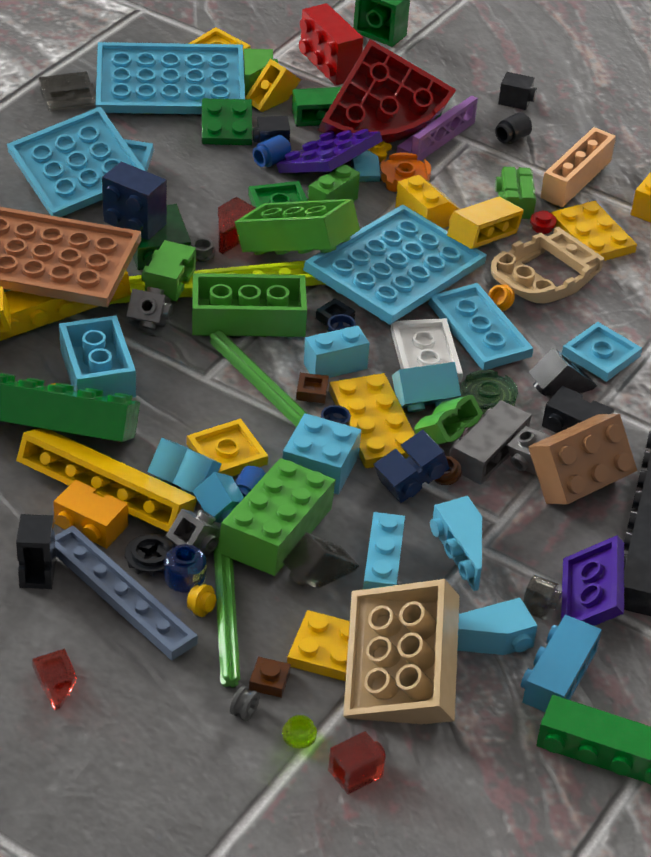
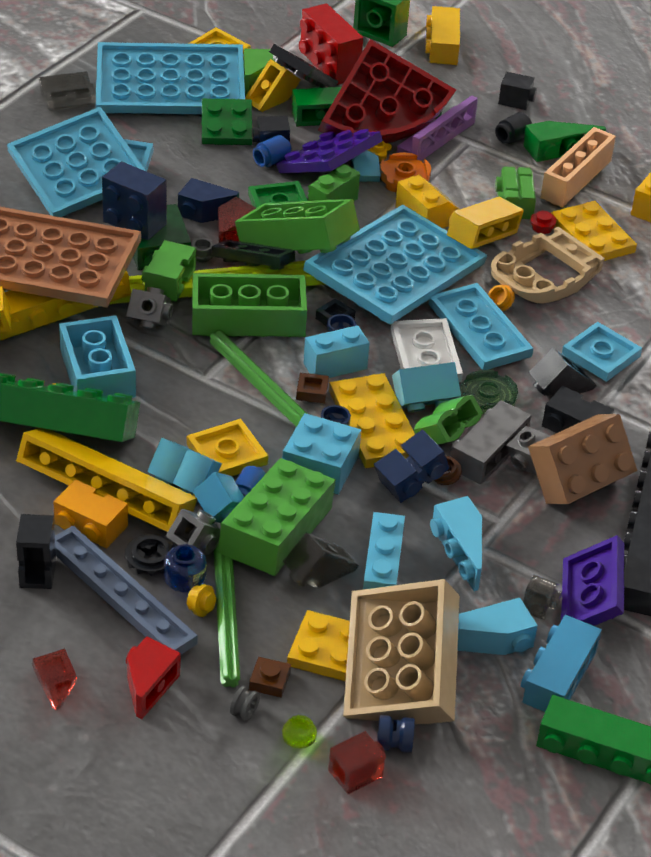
(151, 673): none -> red slope
(201, 200): none -> dark blue slope
(253, 254): none -> black plate
(302, 68): none -> black plate
(396, 733): none -> dark blue wheel
(443, 35): none -> yellow brick
(553, 139): none -> green slope

